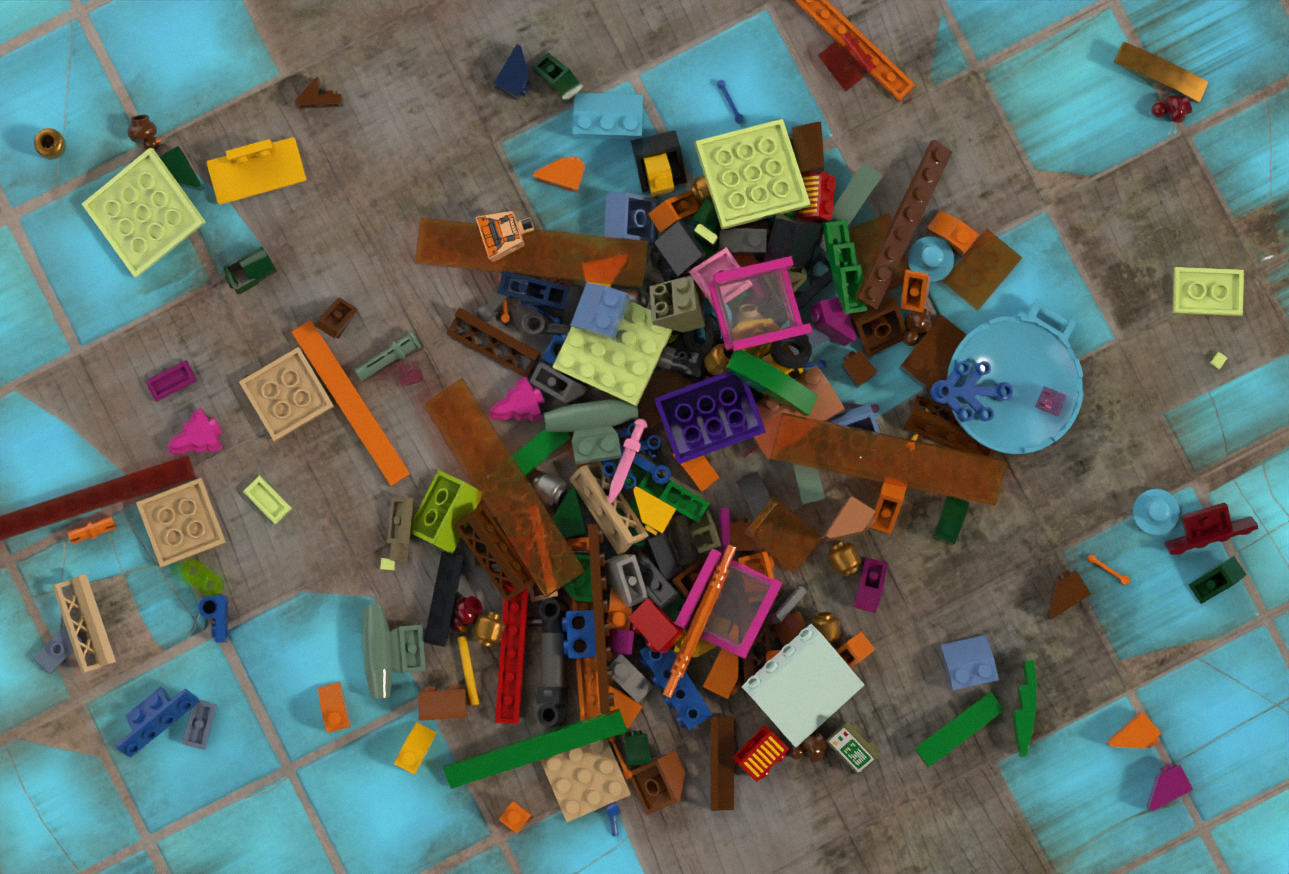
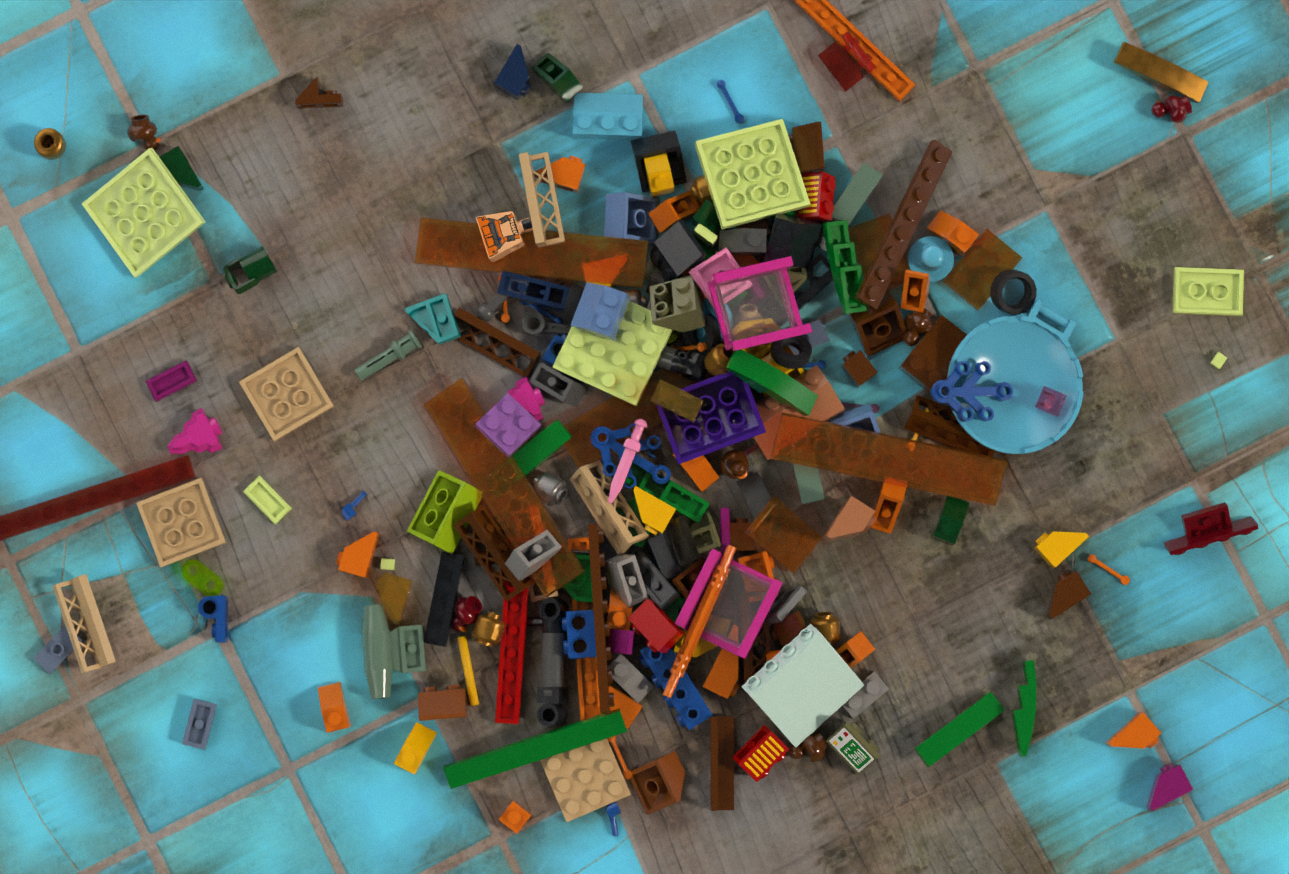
(91, 530): orange pin -> none
(153, 717): blue bracket -> none
(256, 169): yellow bracket -> none
(336, 318): reddish brown slope -> none
(348, 511): none -> blue hand
(351, 403): orange tile -> none
(358, 556): none -> orange slope
(393, 594): none -> clear yellow slope
(399, 527): dark tan hinge -> none
(412, 376): clear pink tile -> none
(436, 318): none -> teal wing
(508, 425): none -> medium lavender plate
(532, 555): none -> light grey slope
(533, 200): none -> tan fence
(569, 517): dark green slope -> none
(592, 427): sand green plate -> none
(637, 748): dark green slope -> none
(676, 400): none -> clear yellow slope
(700, 347): none -> orange hinge
(734, 464): none -> reddish brown animal
(833, 322): magenta slope -> none
(844, 558): pearl gold head -> none
(870, 585): magenta slope -> none
(870, 692): none -> light grey plate
(969, 662): medium blue slope -> none
(1029, 292): none -> black tyre
(1058, 546): none -> yellow slope
(1156, 512): medium azure plate -> none
(1217, 579): dark green slope -> none

